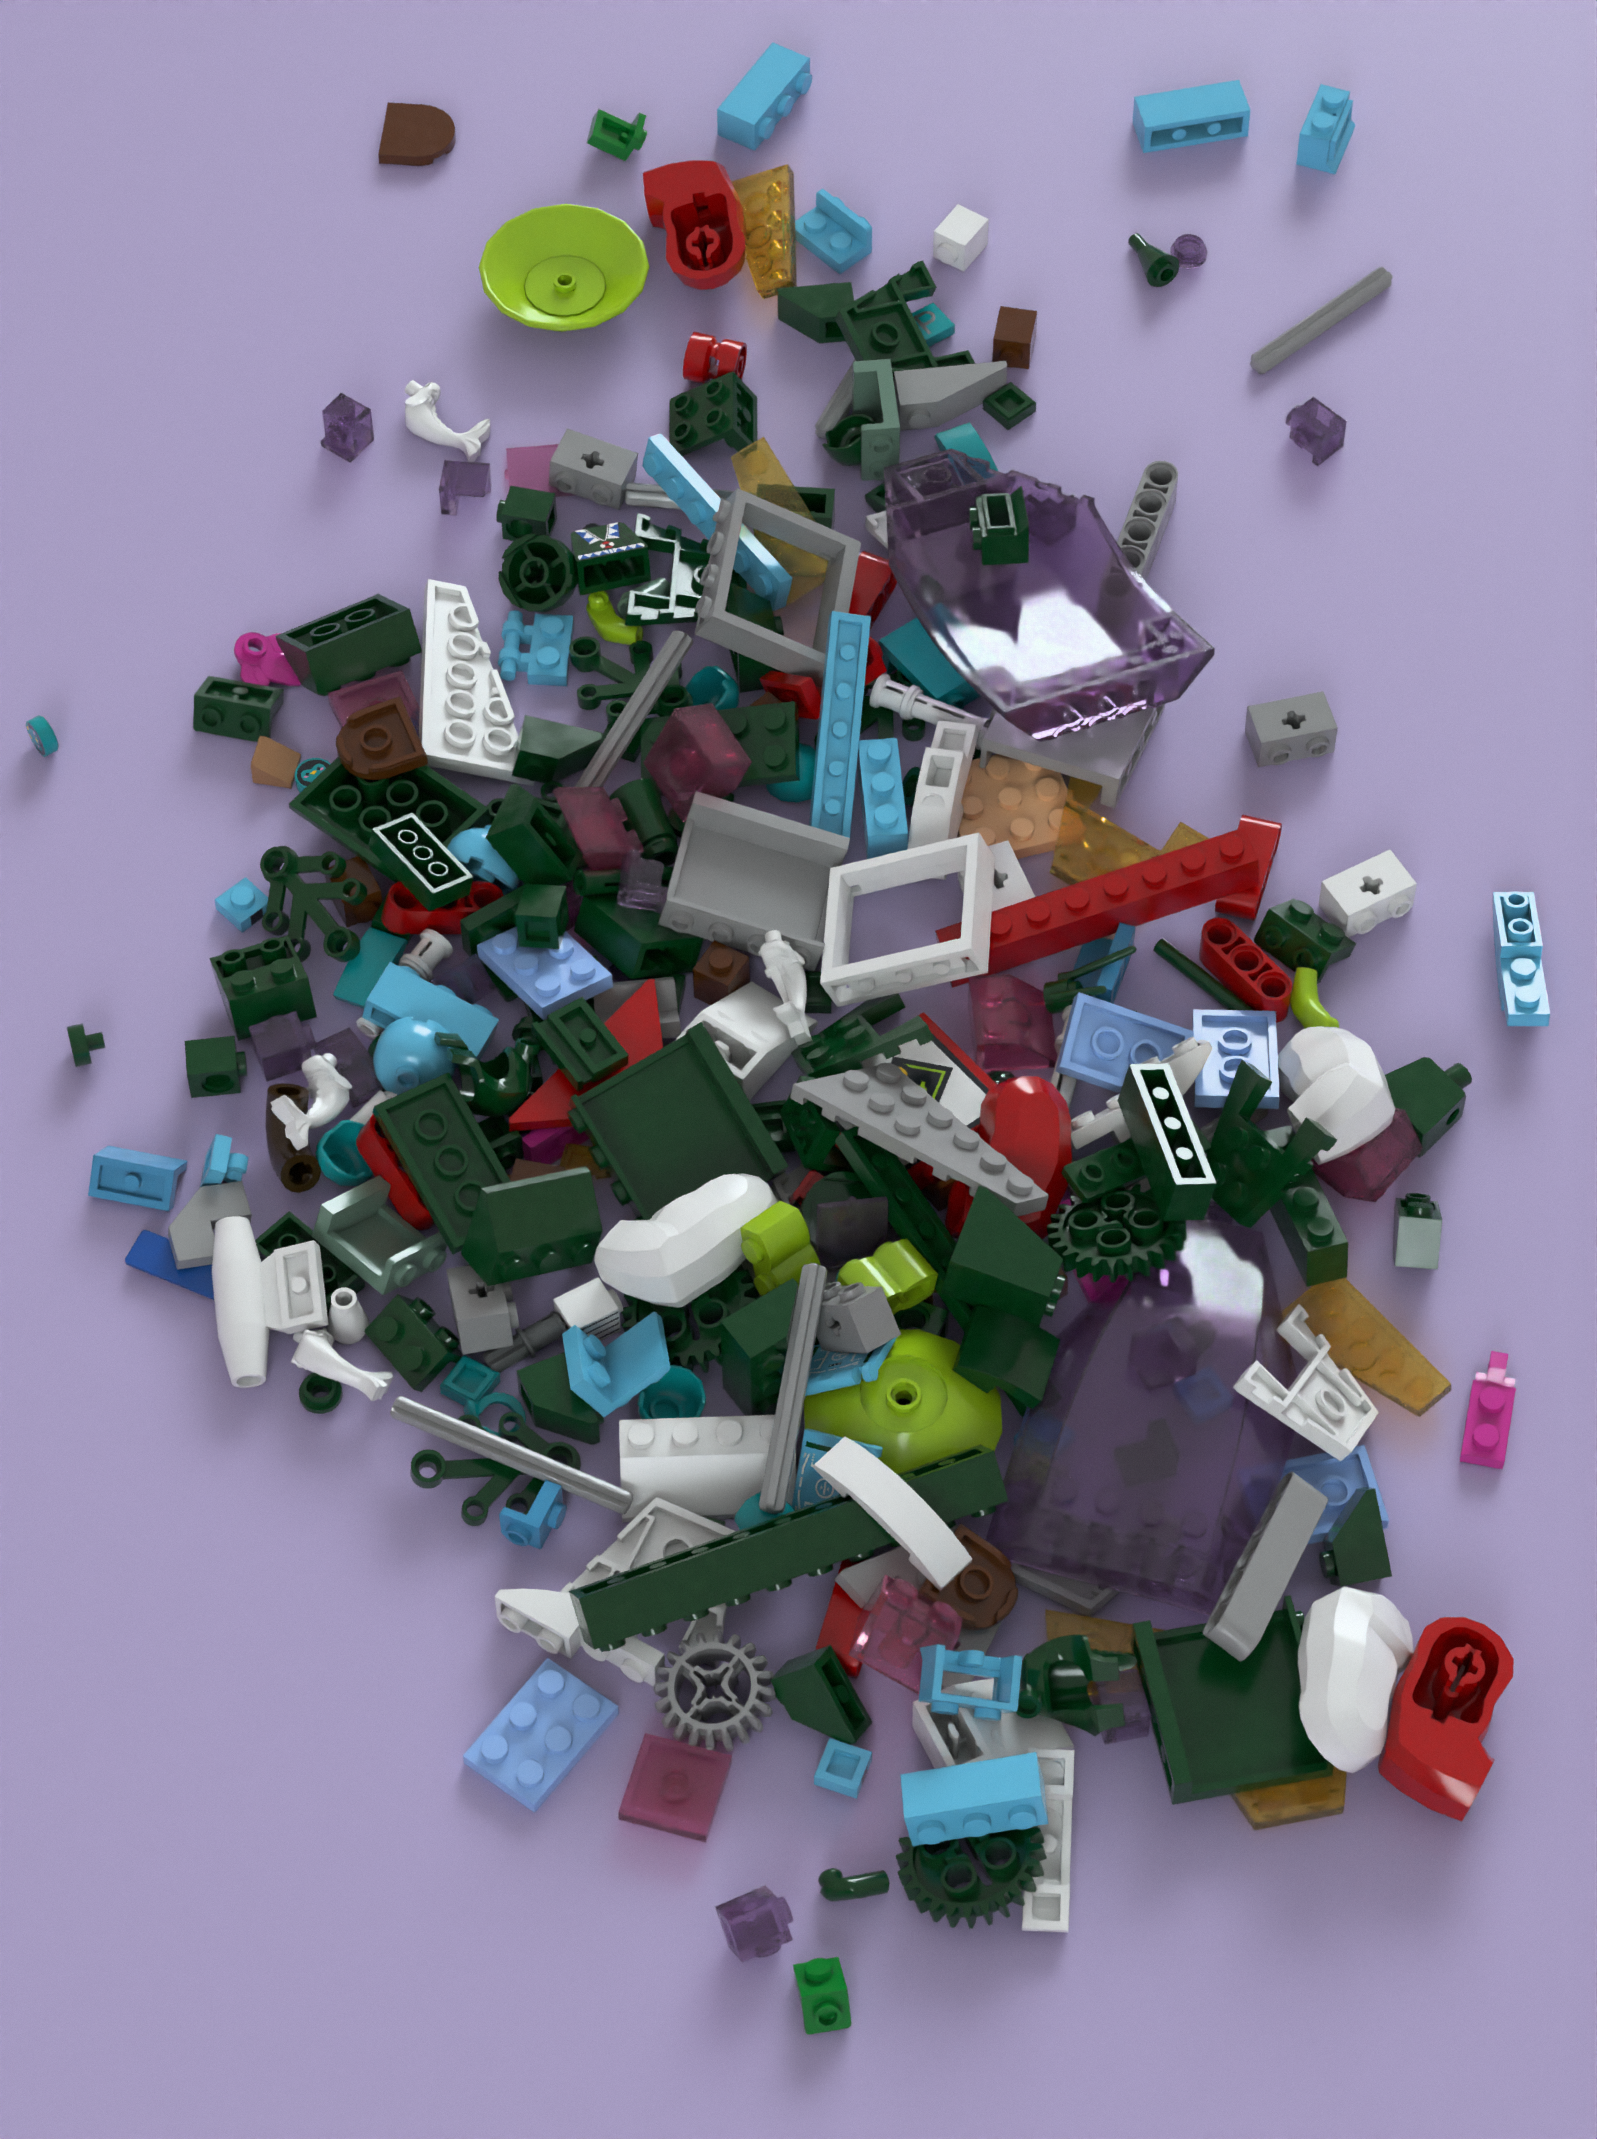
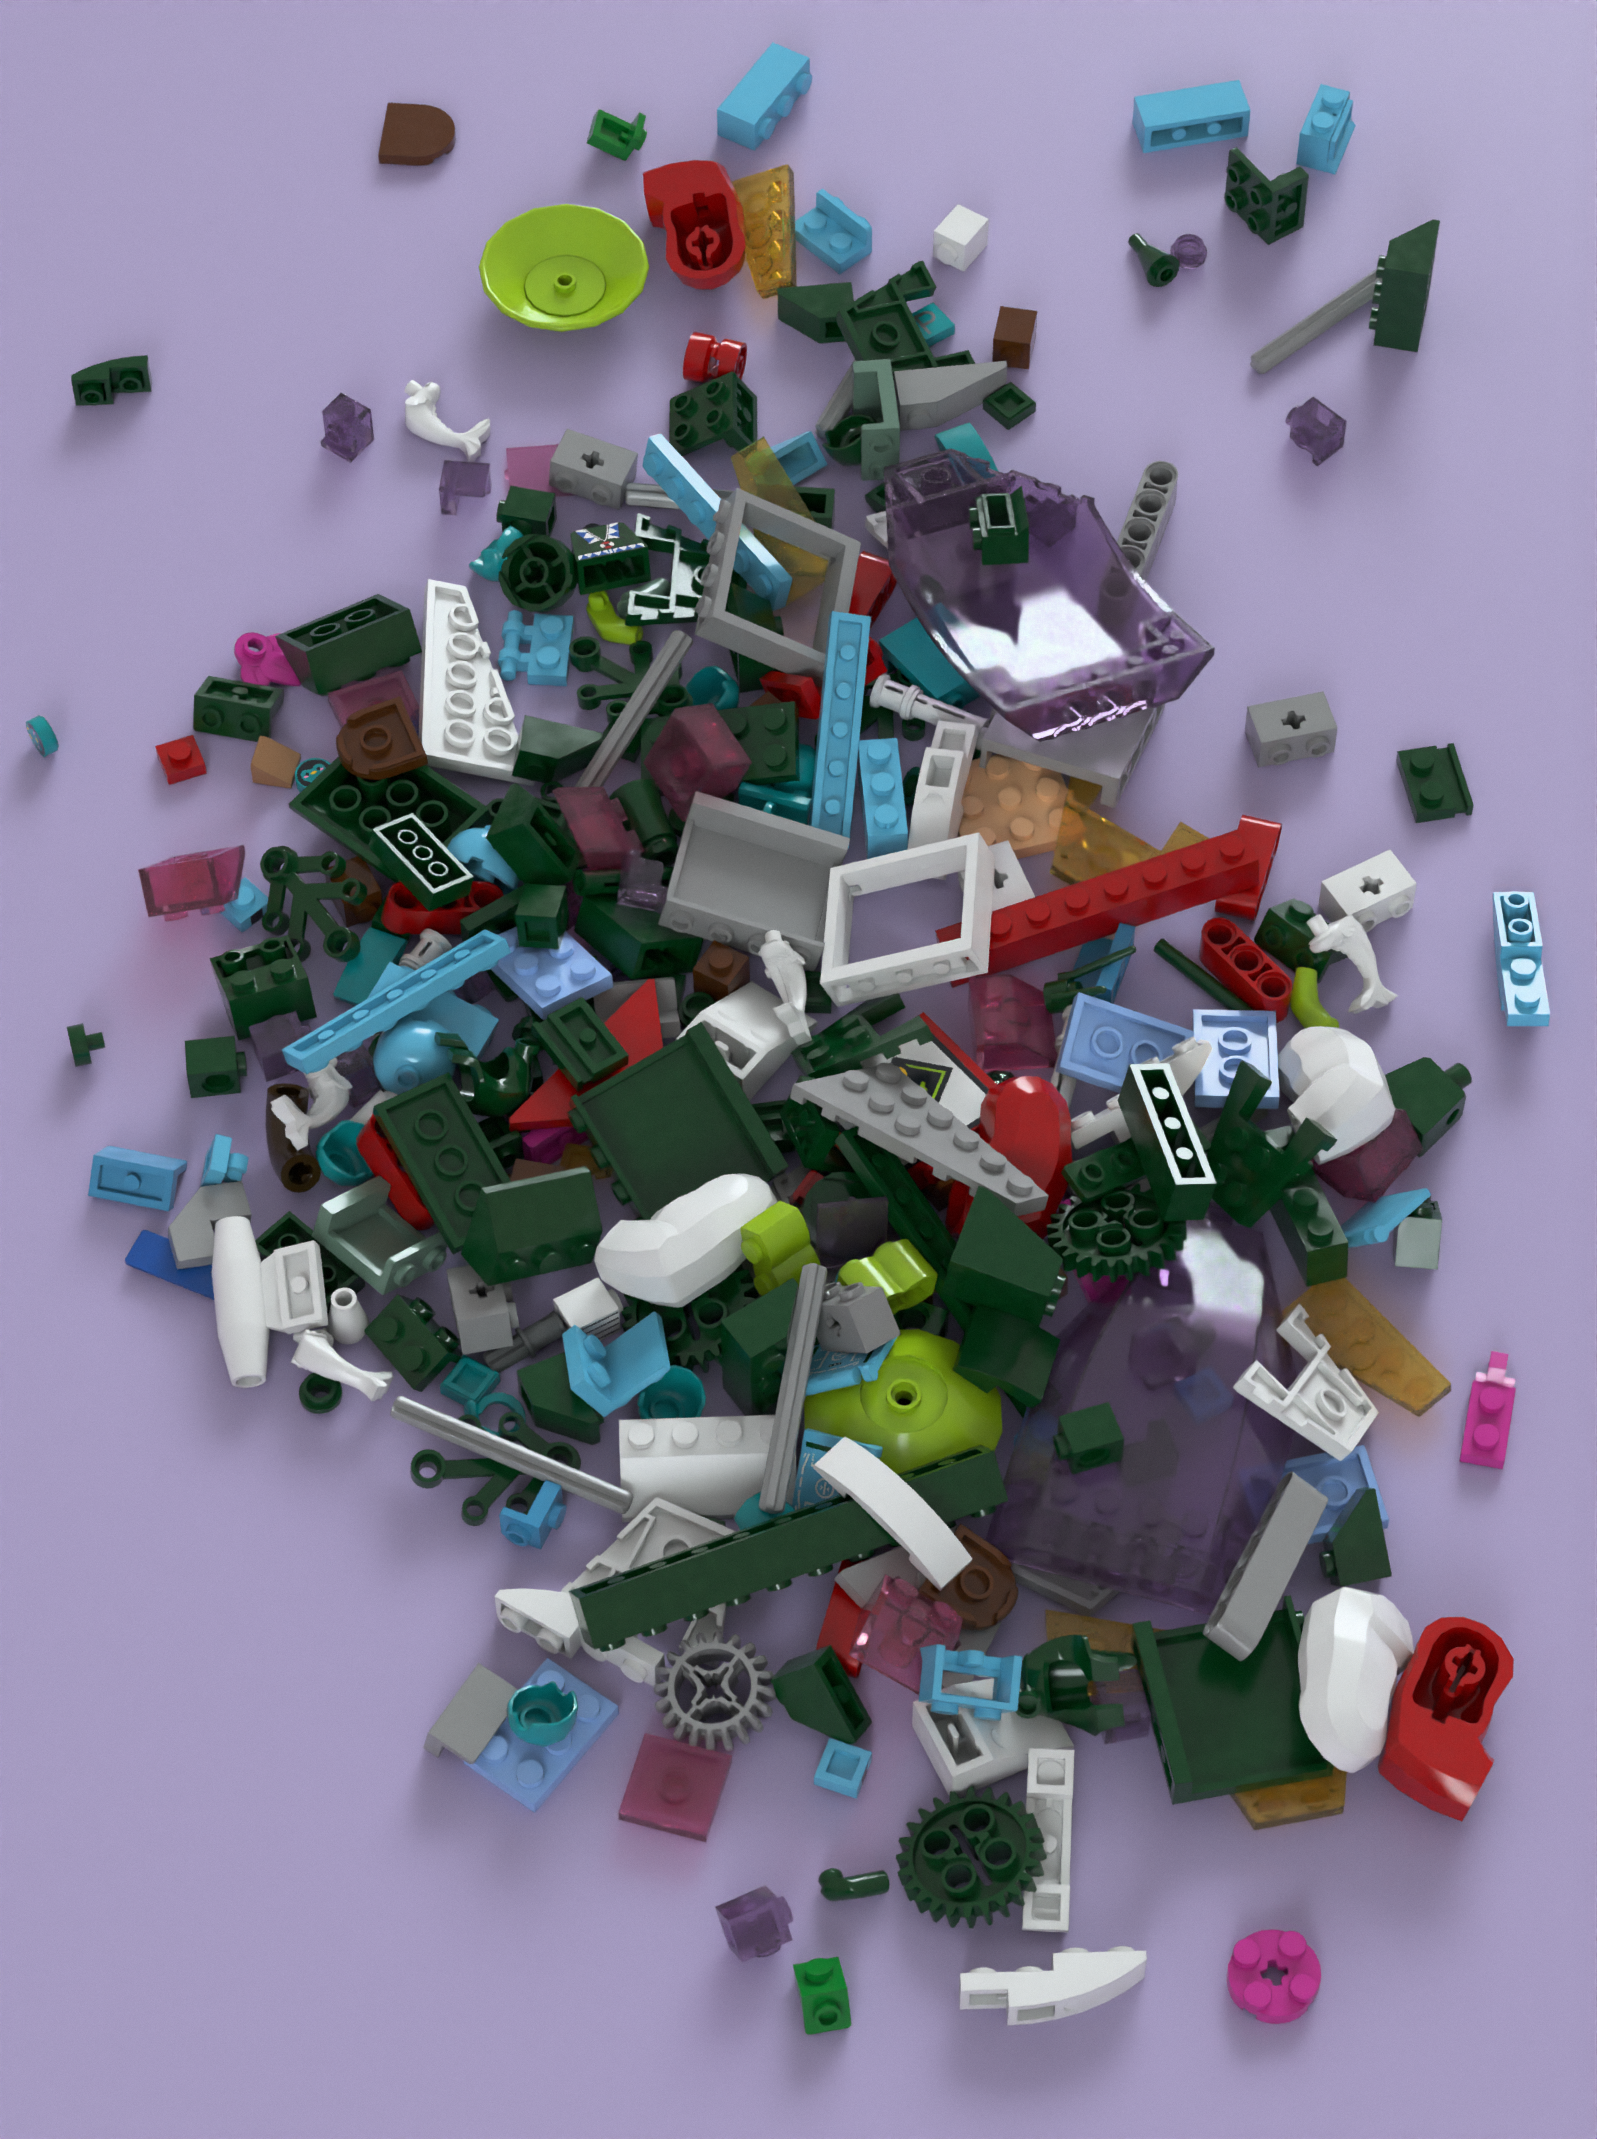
(100, 381): none -> dark green slope
(181, 759): none -> red plate
(193, 882): none -> clear pink slope
(396, 1001): none -> medium azure plate
(471, 1716): none -> light grey panel
(490, 560): none -> teal hair
(542, 1713): none -> teal hair
(692, 1006): none -> dark green plate
(789, 805): none -> teal hips
(799, 456): none -> medium azure slope
(974, 1799): medium azure brick -> none
(1073, 1985): none -> white slope
(1089, 1438): none -> dark green brick
(1259, 1996): none -> dark pink plate
(1267, 206): none -> dark green bracket
(1351, 939): none -> white animal
(1376, 1219): none -> medium azure piece
(1404, 288): none -> dark green slope
(1434, 783): none -> dark green plate

